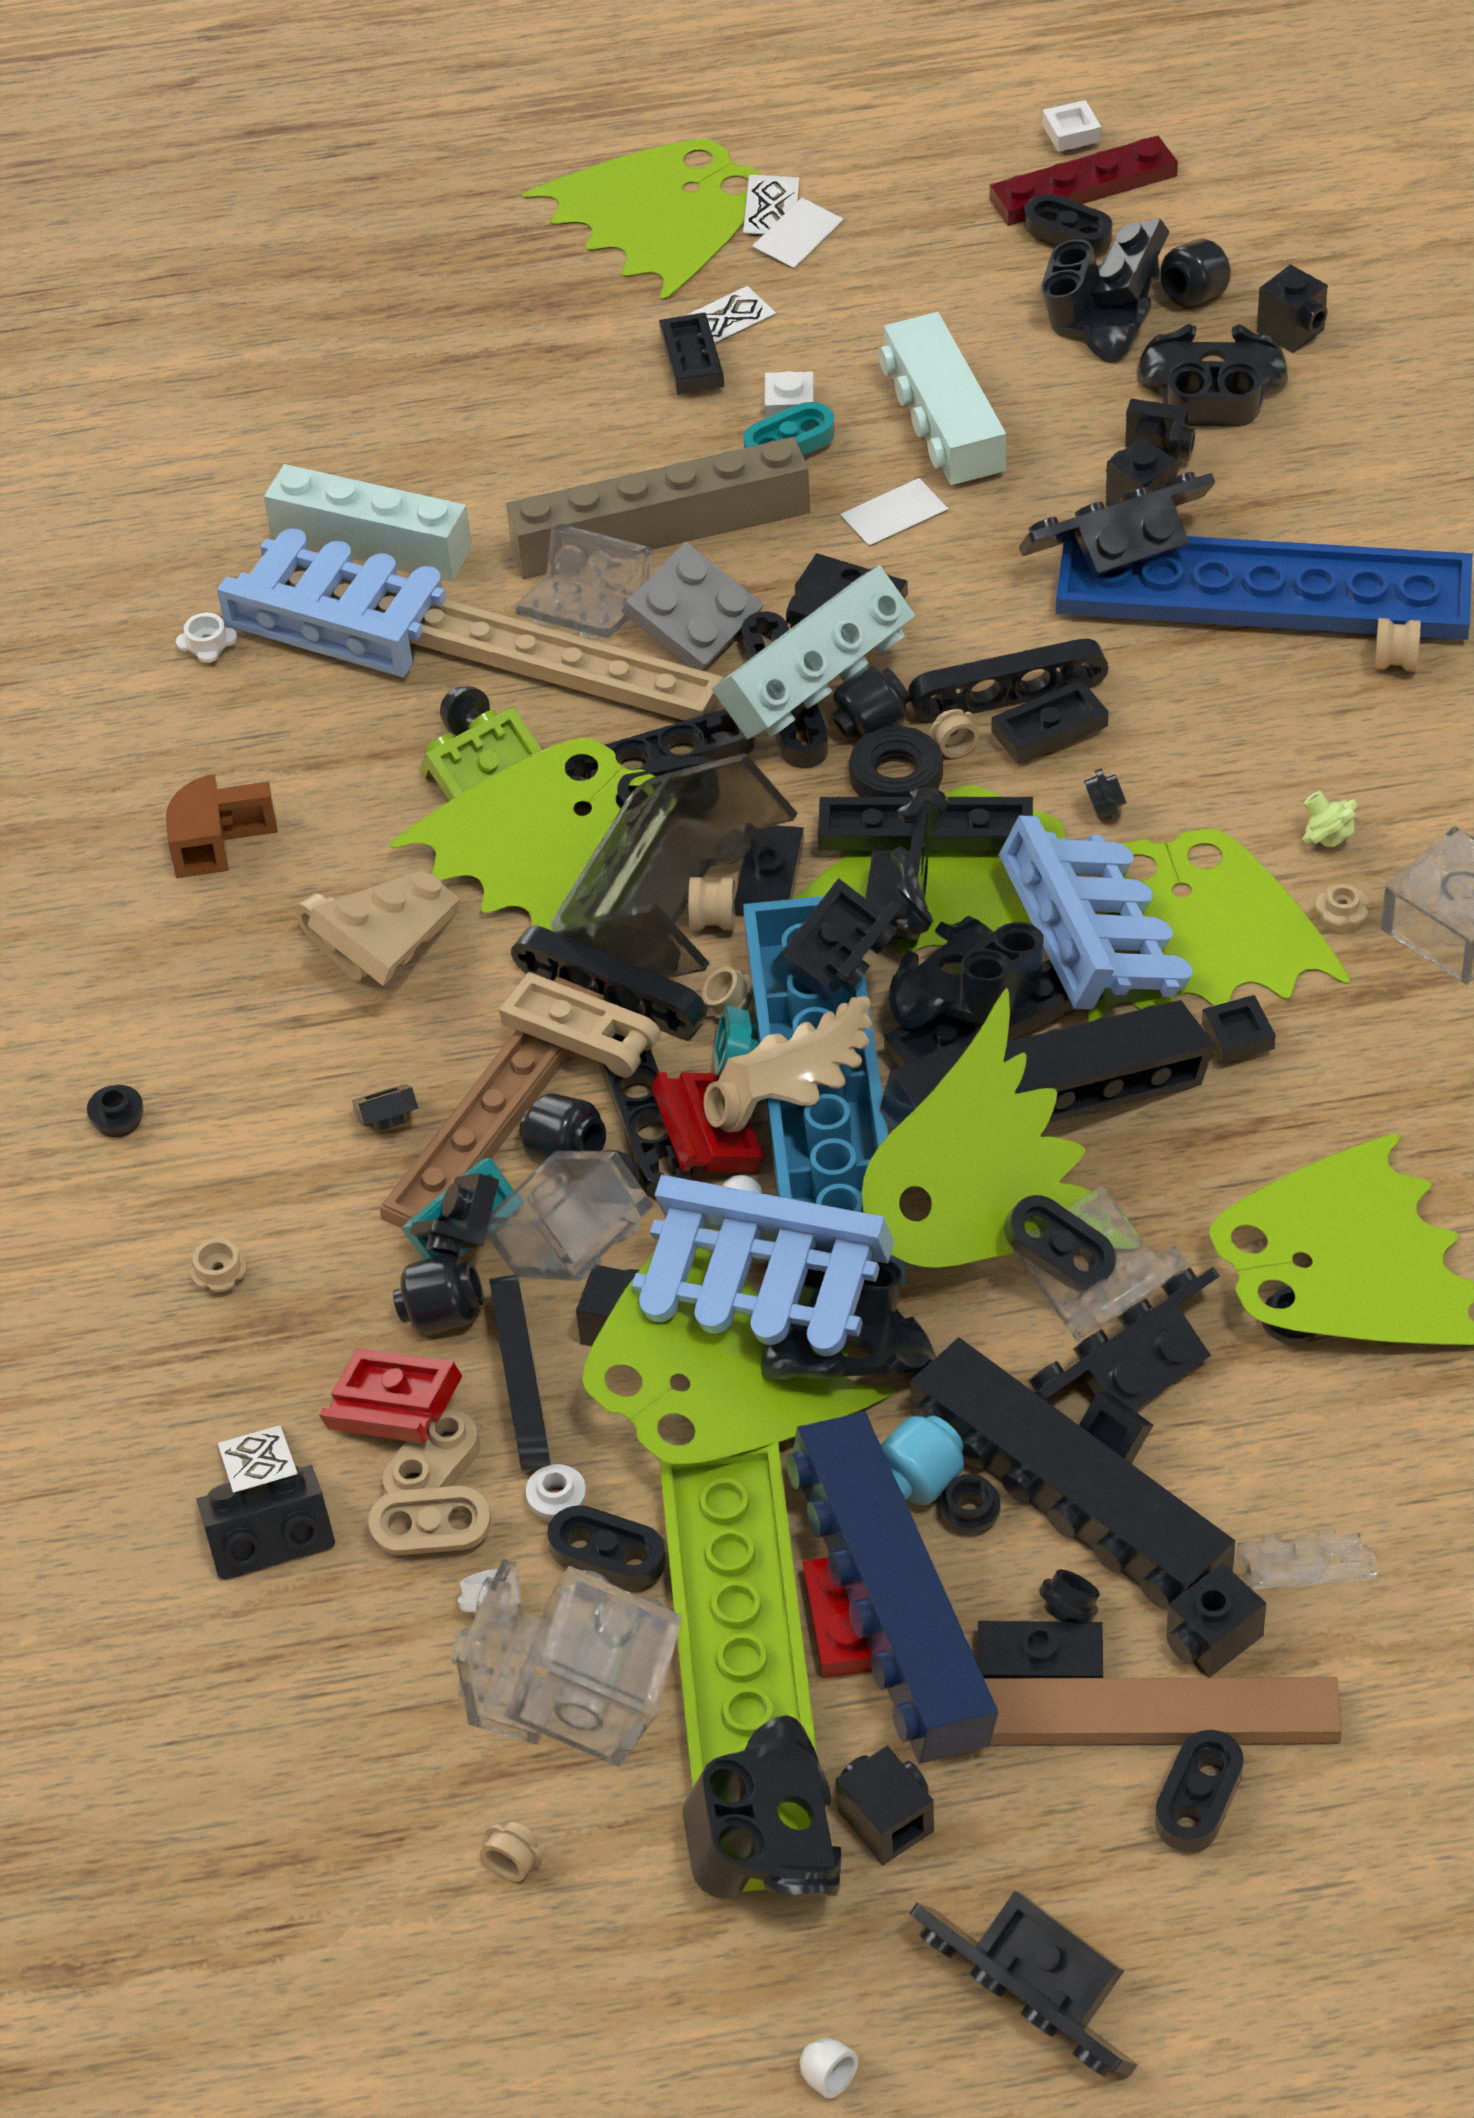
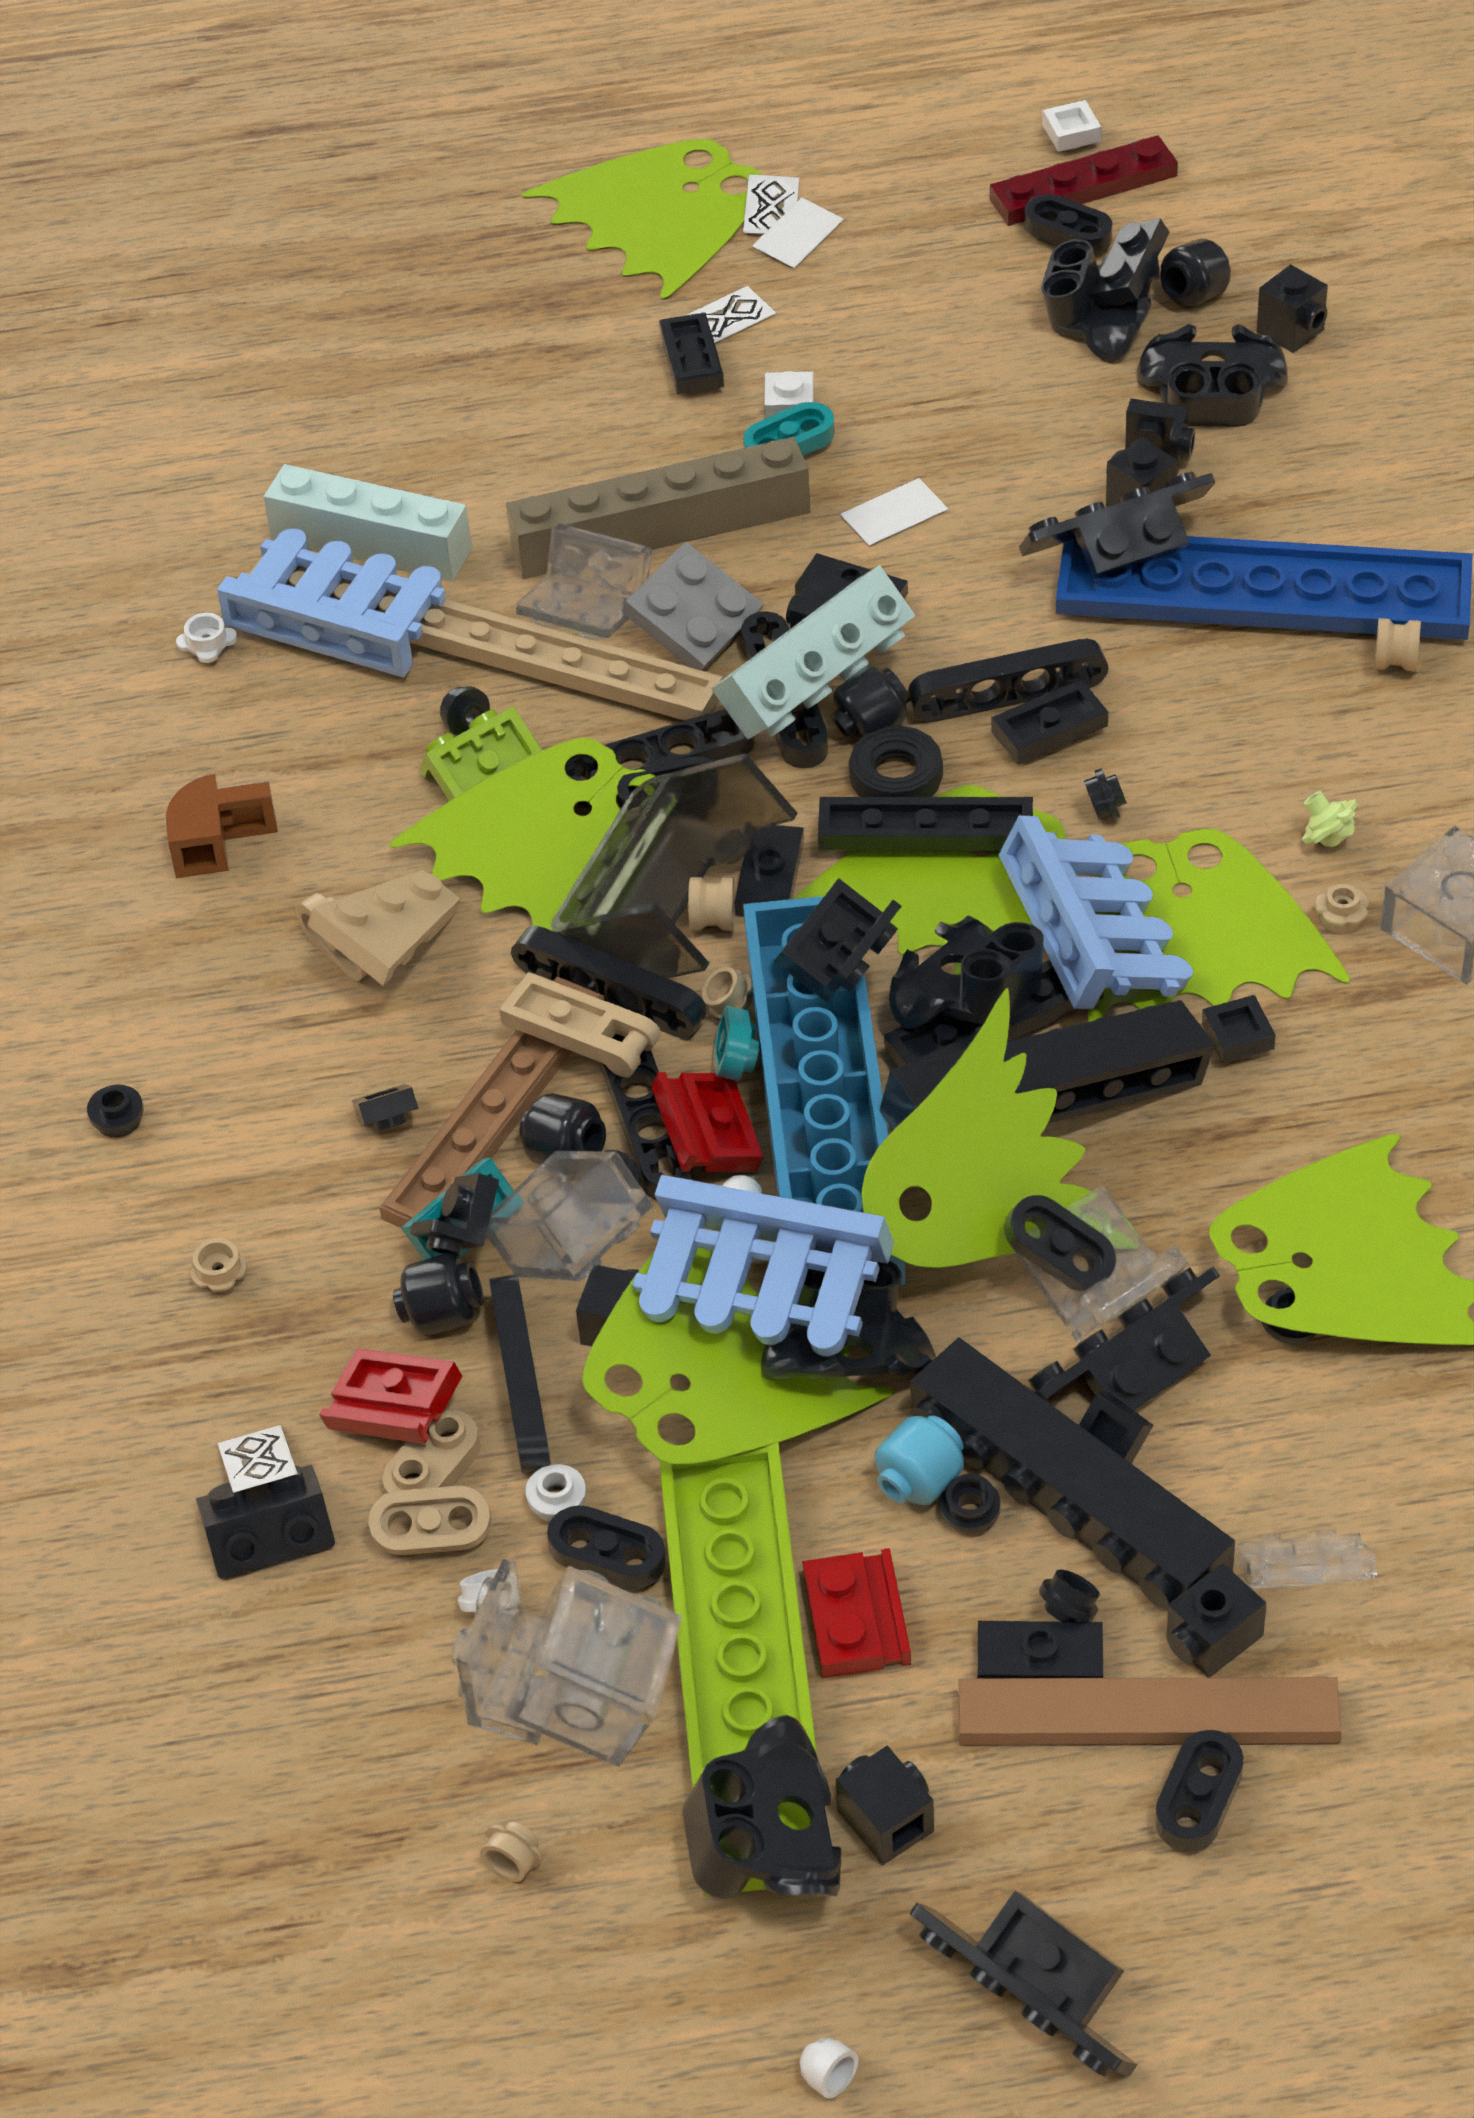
(789, 1067): tan plant -> none
(892, 1588): dark blue brick -> none
(904, 873): black piece -> none
(943, 398): light aqua brick -> none
(955, 733): tan plate -> none

